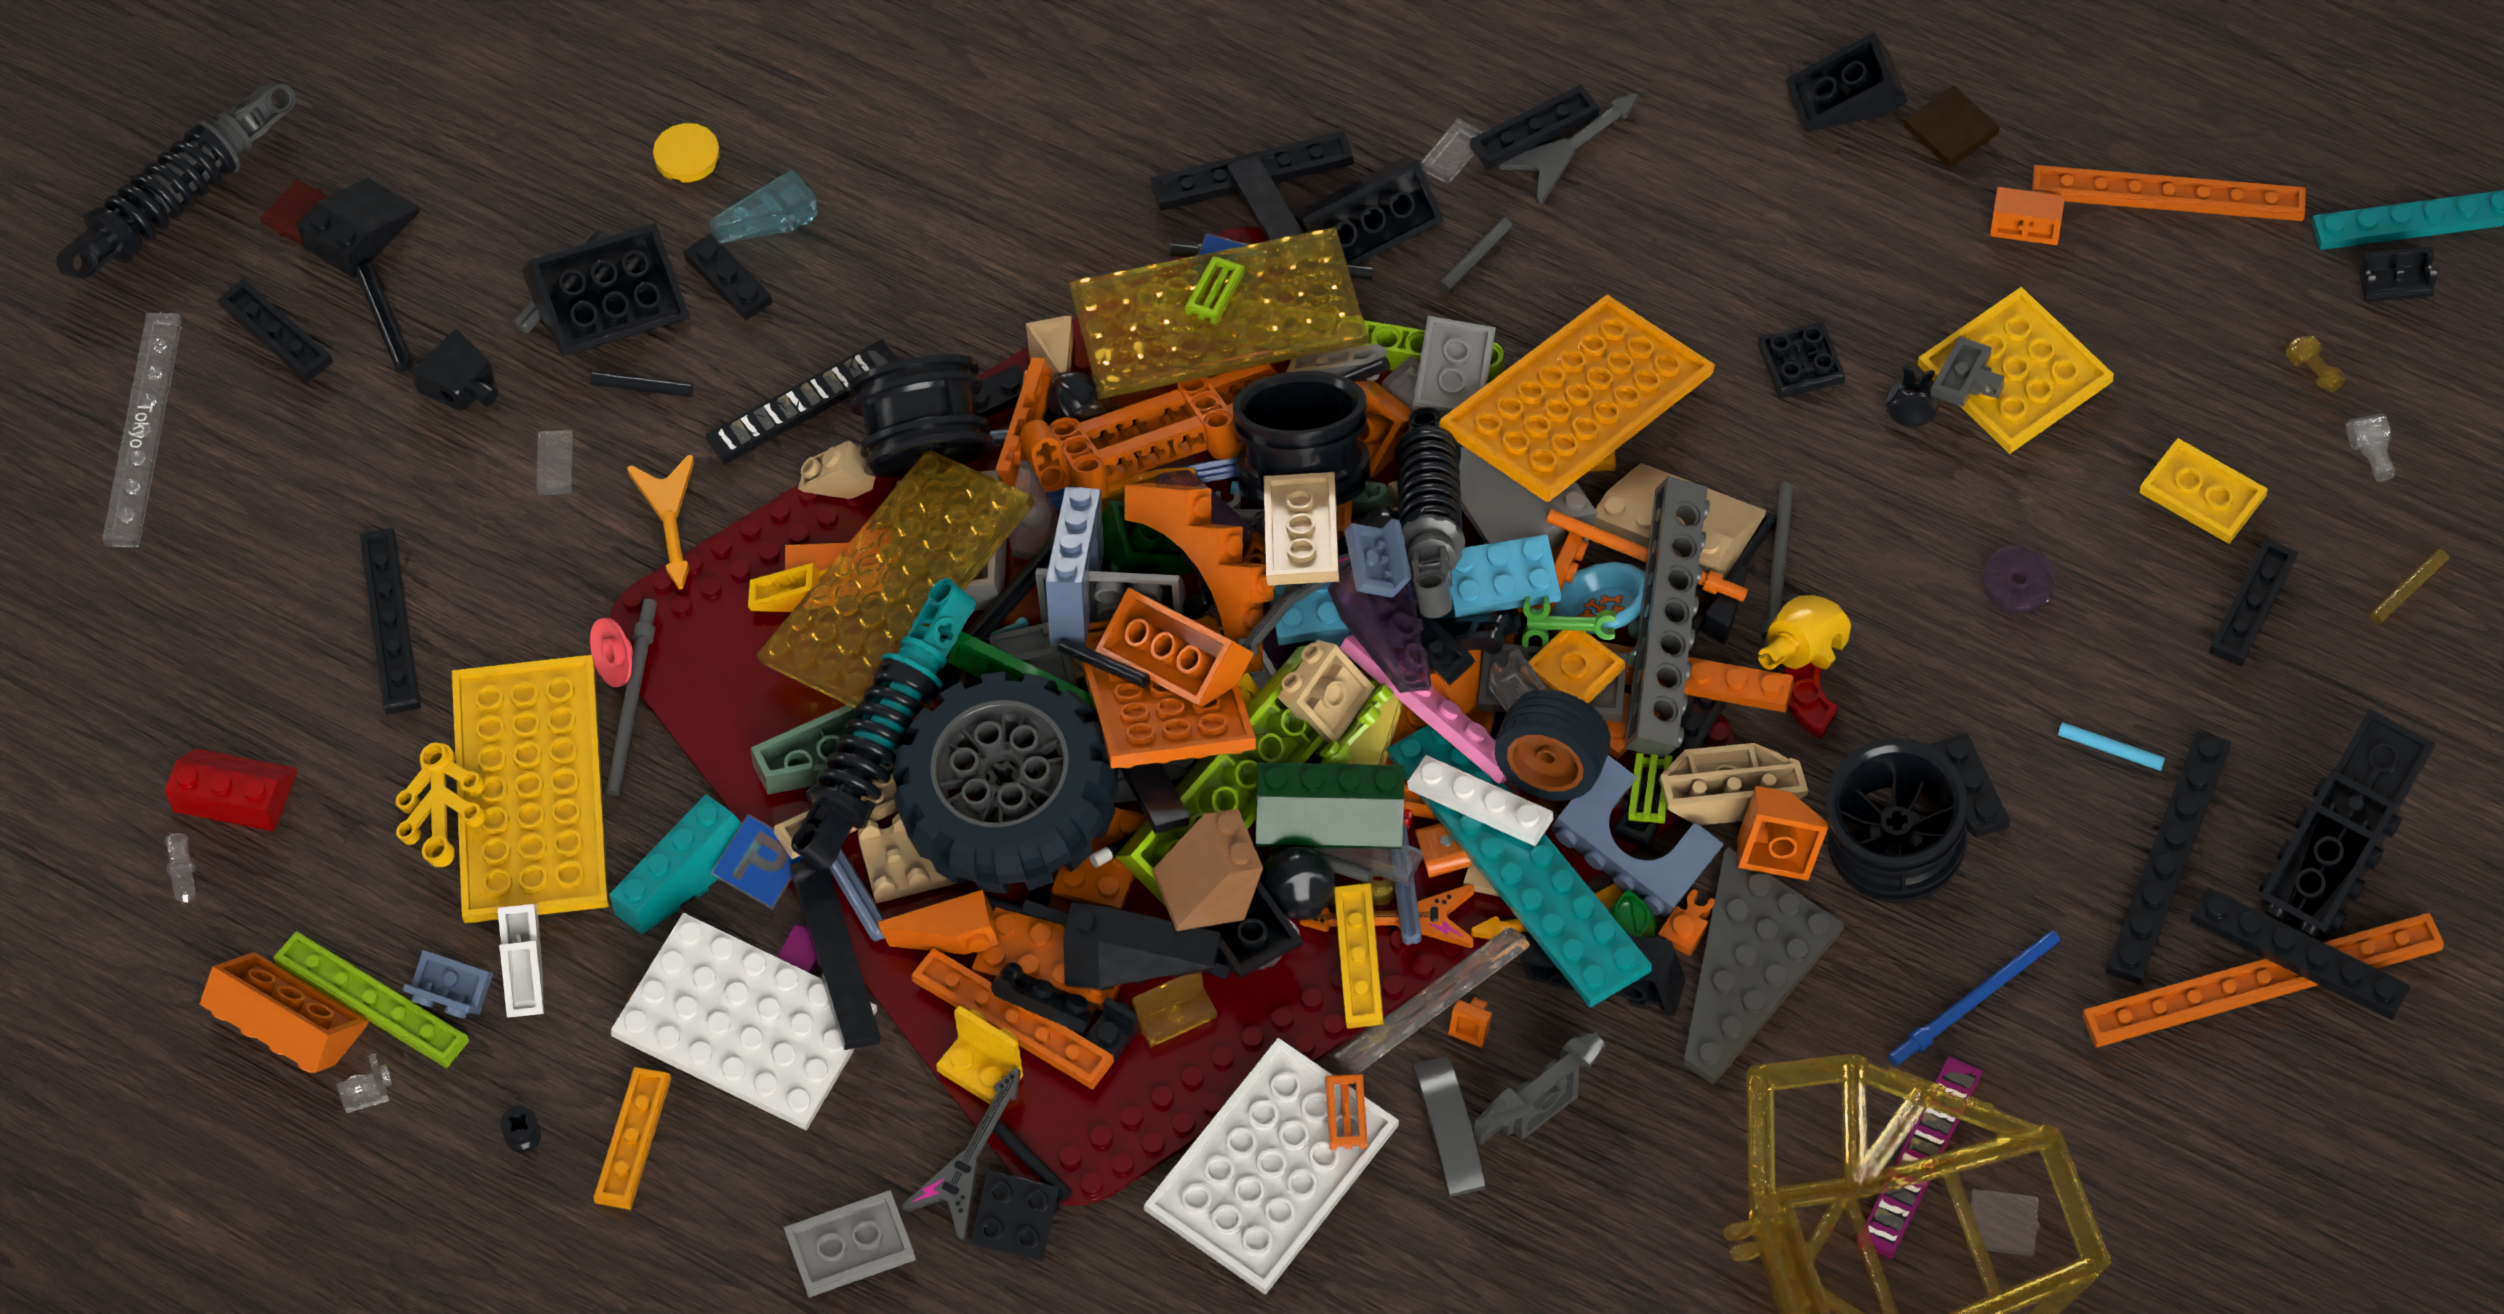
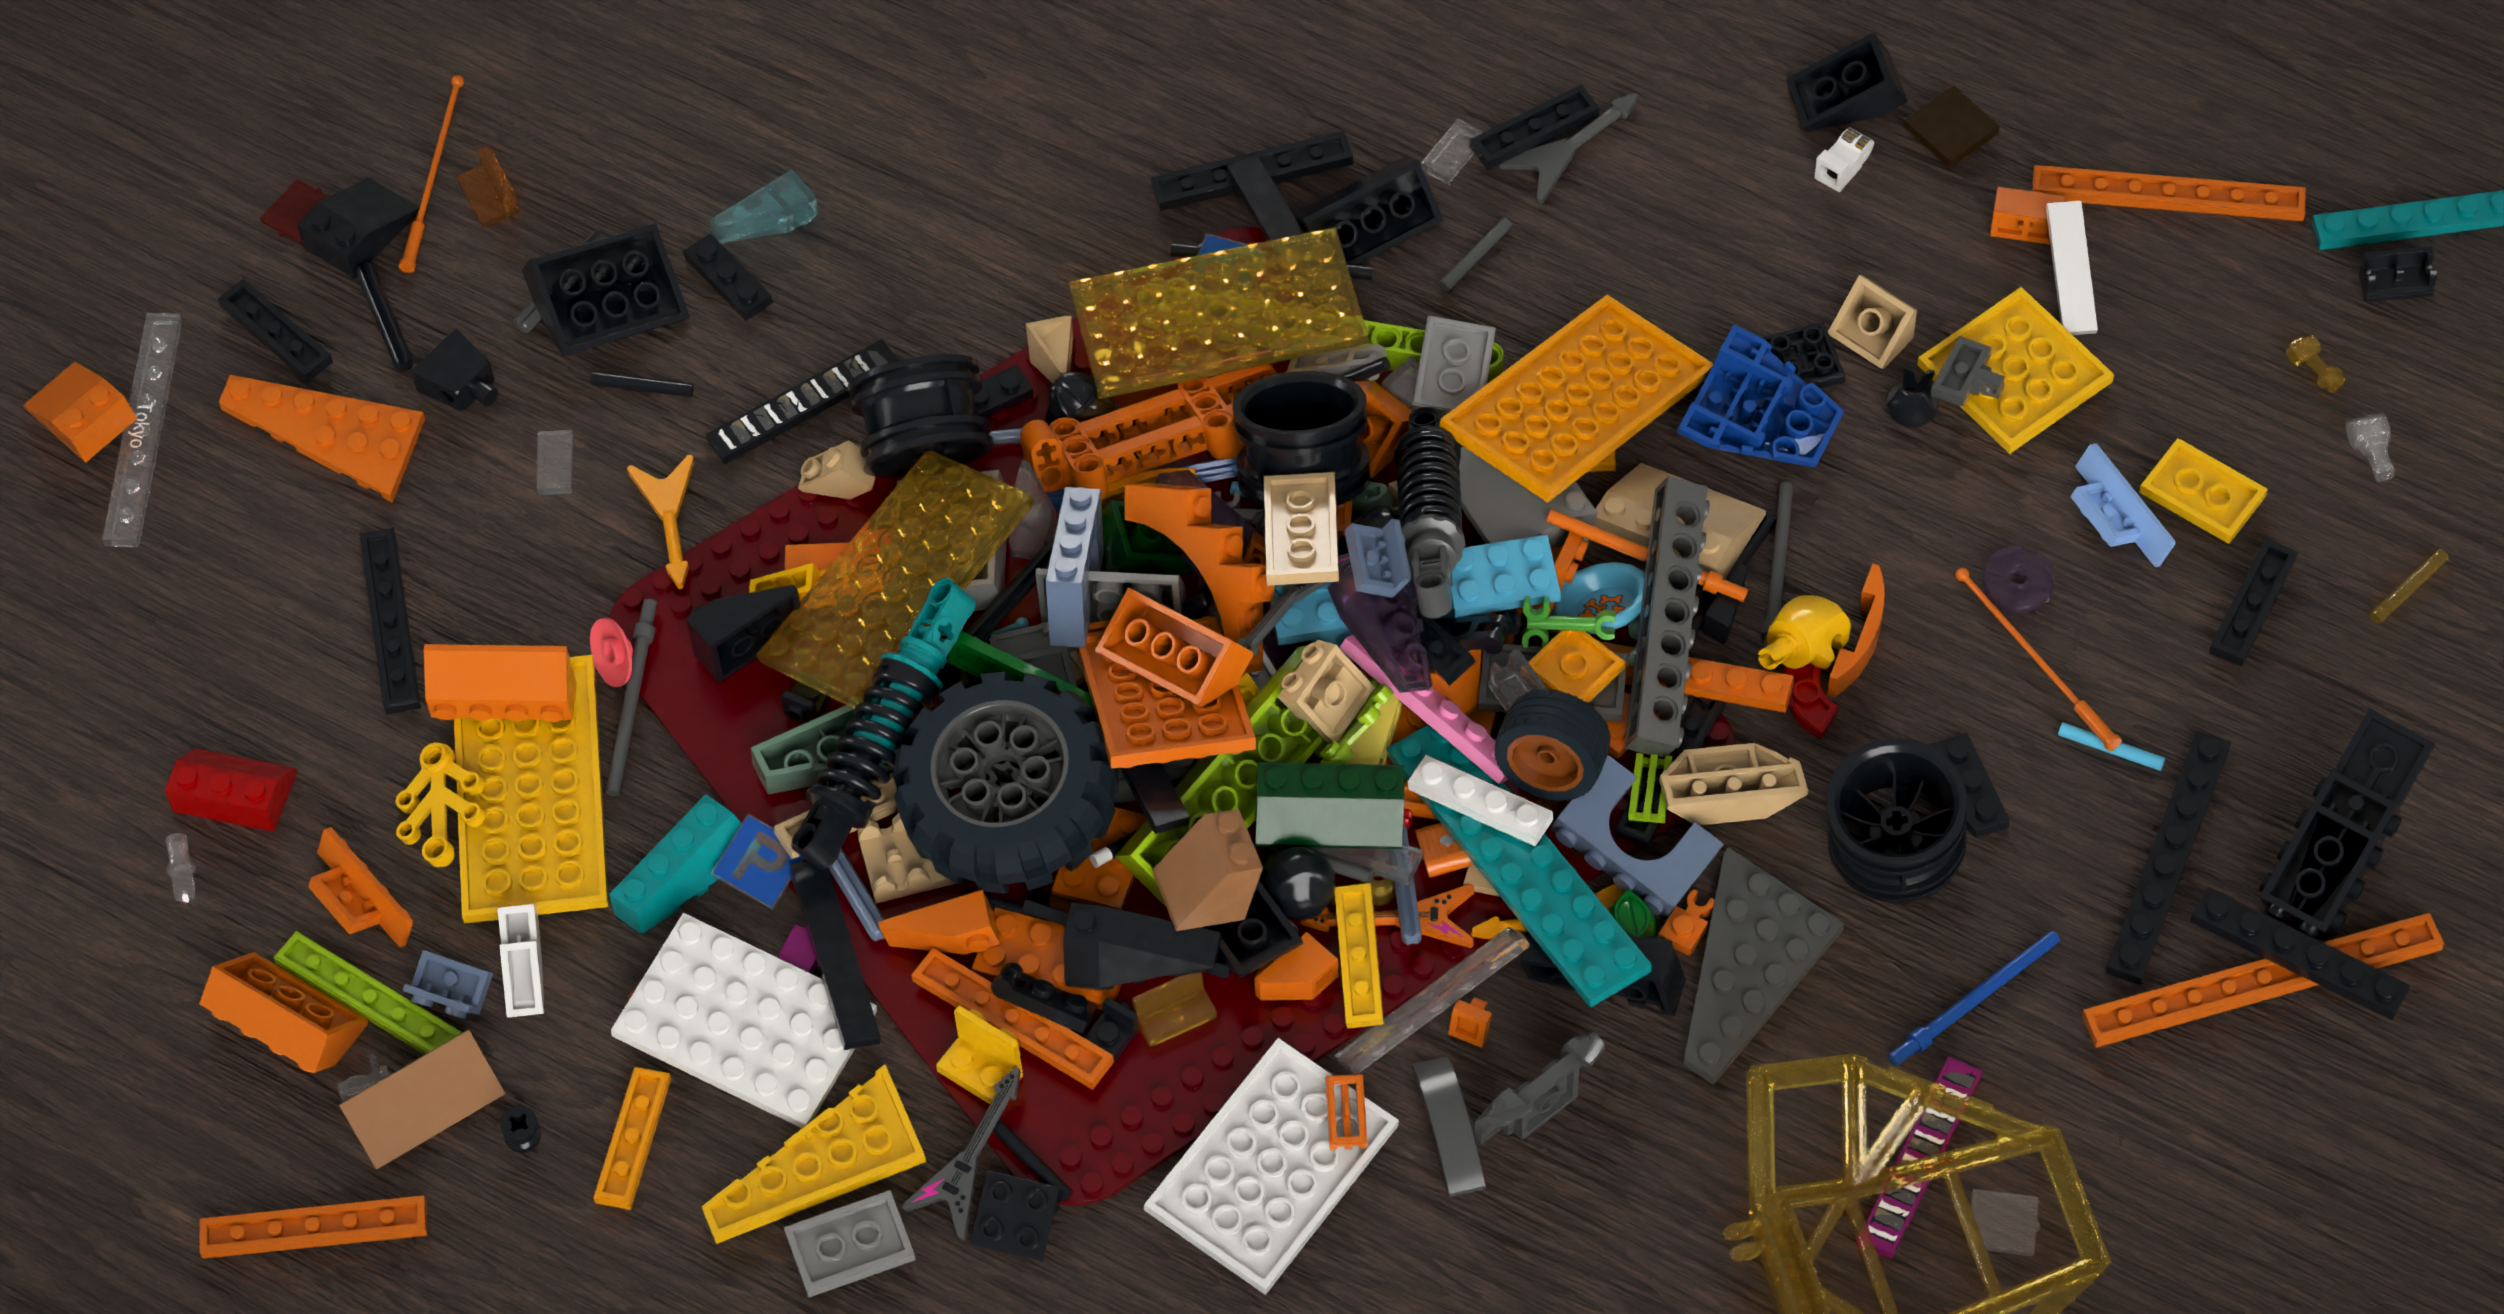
(81, 410): none -> orange slope
(172, 181): black piece -> none
(313, 1227): none -> orange plate
(339, 432): none -> orange wing
(354, 892): none -> orange bracket
(415, 235): none -> orange piece
(421, 1099): none -> medium nougat tile
(489, 189): none -> clear orange panel
(499, 682): none -> orange slope
(686, 152): yellow tile -> none
(736, 627): none -> black slope
(804, 703): none -> black bracket
(830, 1156): none -> yellow wing
(1029, 407): orange wing -> none
(1103, 662): black bar -> none
(1205, 310): lime tile -> none
(1298, 973): none -> orange slope
(1760, 406): none -> blue wedge
(1780, 835): orange slope -> none
(1843, 158): none -> white leg
(1851, 664): none -> orange slope
(1874, 322): none -> tan slope
(2071, 267): none -> white tile
(2085, 712): none -> orange piece
(2117, 508): none -> light blue bracket

